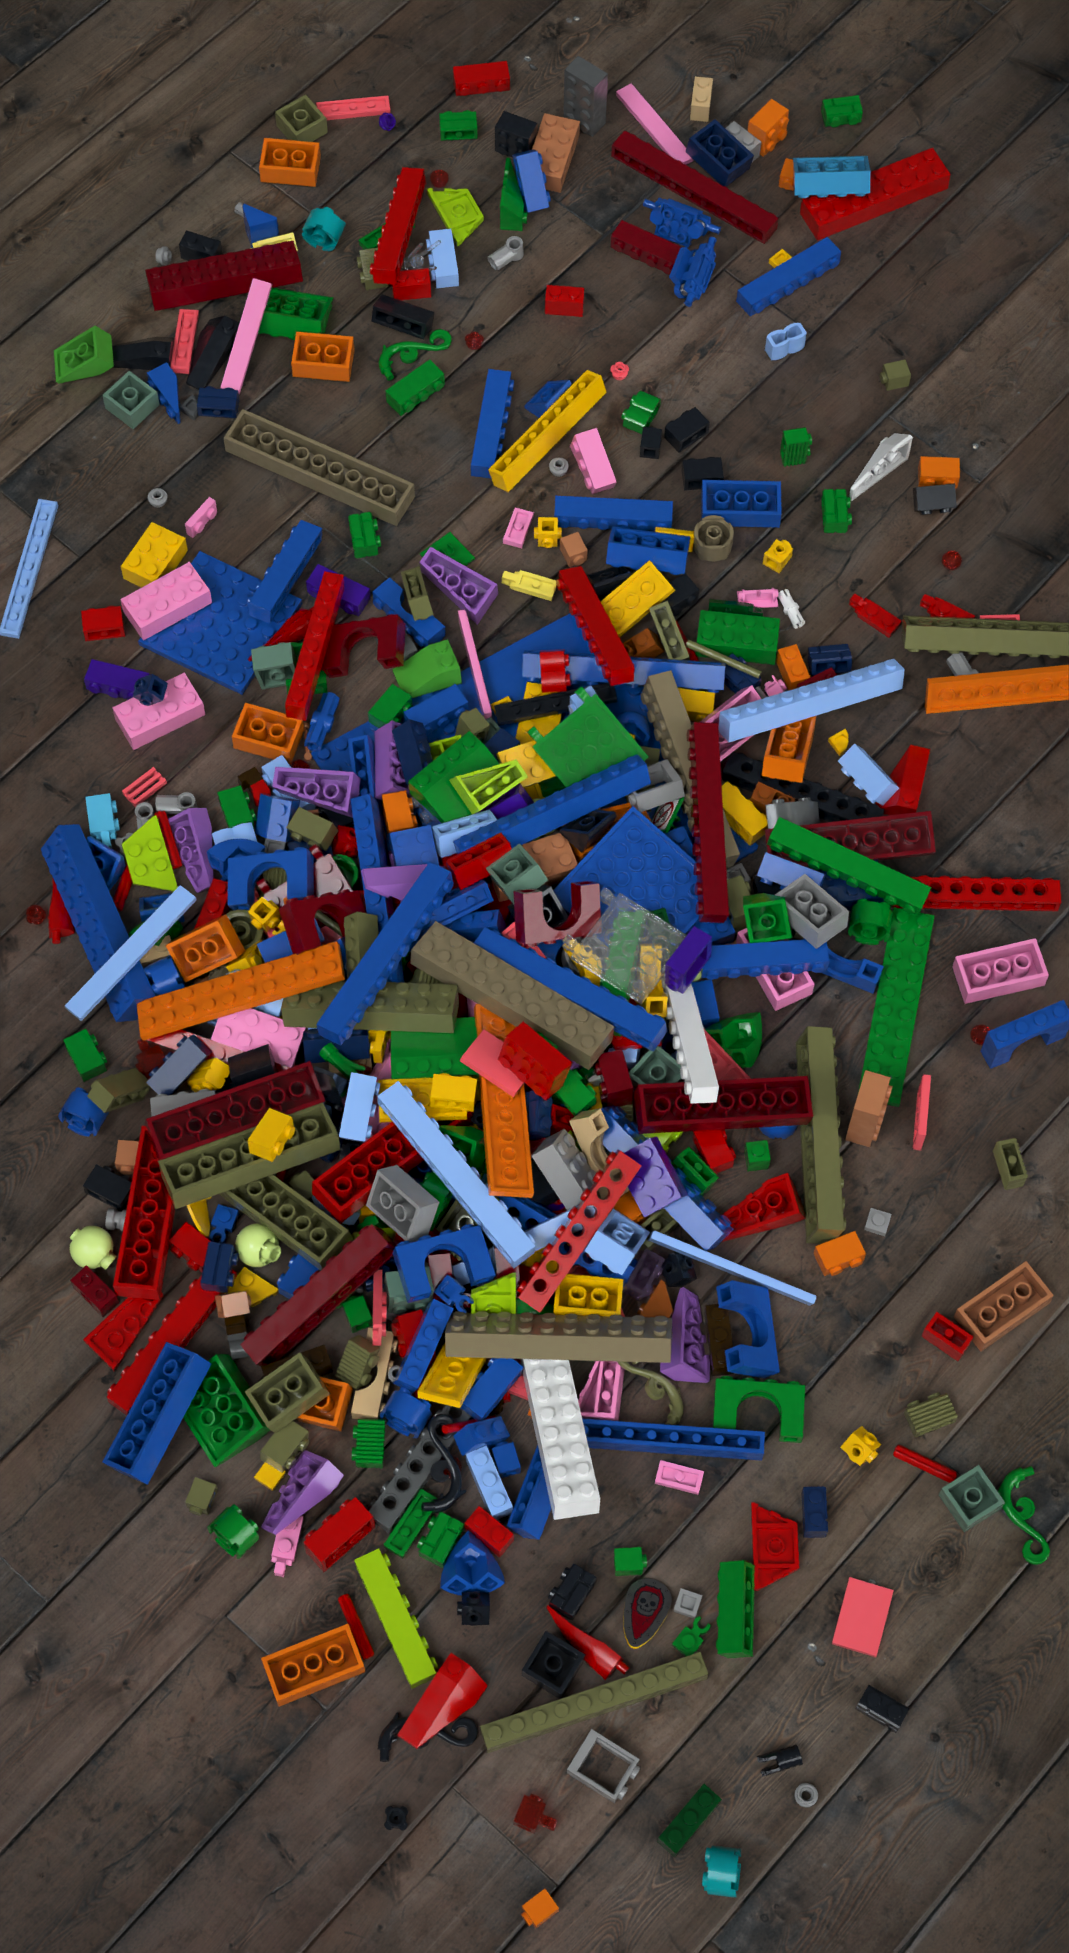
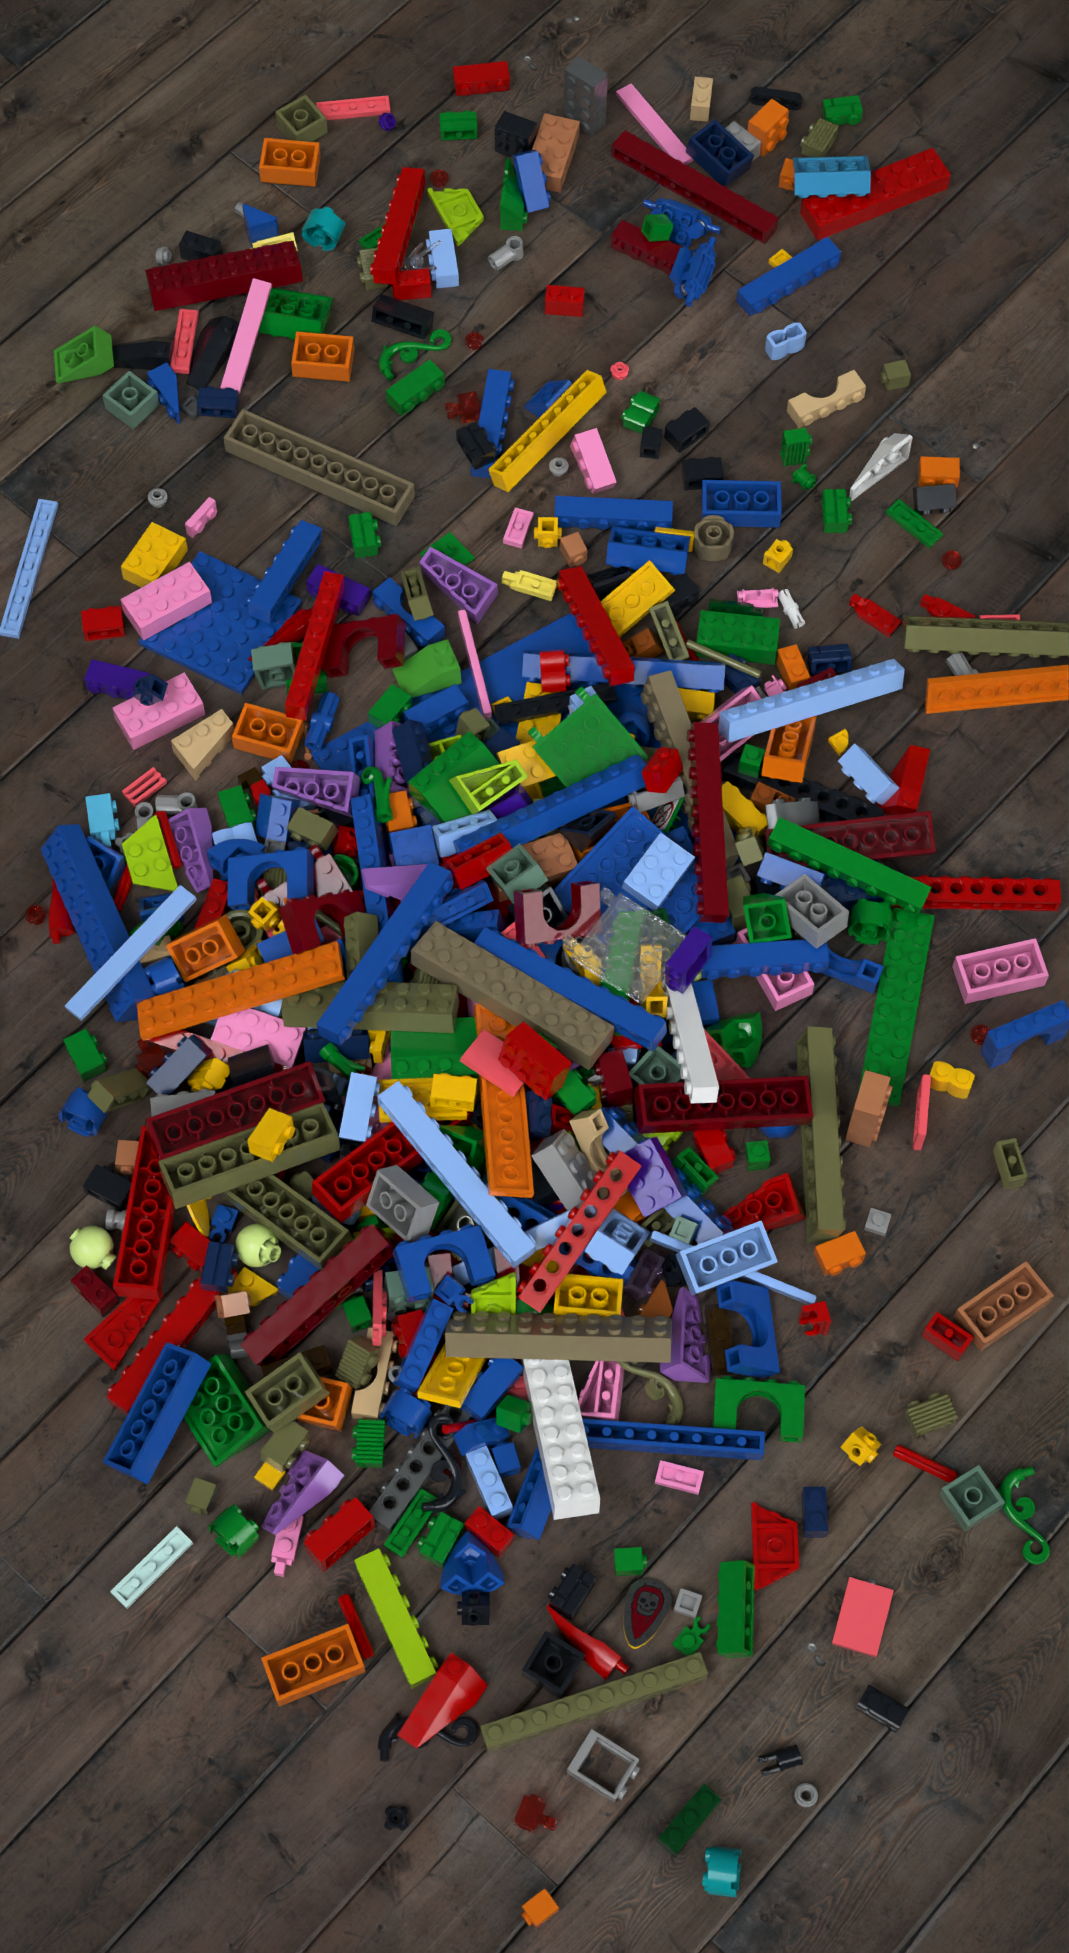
(151, 1567): none -> light aqua plate
(202, 742): none -> tan wedge
(382, 792): none -> green plant
(467, 407): none -> clear red brick
(475, 445): none -> black brick
(514, 1414): none -> green brick
(657, 227): none -> green brick
(658, 872): none -> light blue brick
(662, 770): none -> red brick
(684, 1230): none -> sand green plate
(726, 1258): none -> light blue brick
(749, 845): none -> olive brick
(751, 761): none -> green brick
(788, 99): none -> black beam
(804, 478): none -> green brick
(806, 409): none -> tan arch
(818, 1316): none -> red hinge
(820, 138): none -> olive brick
(914, 523): none -> green tile
(954, 1081): none -> yellow brick

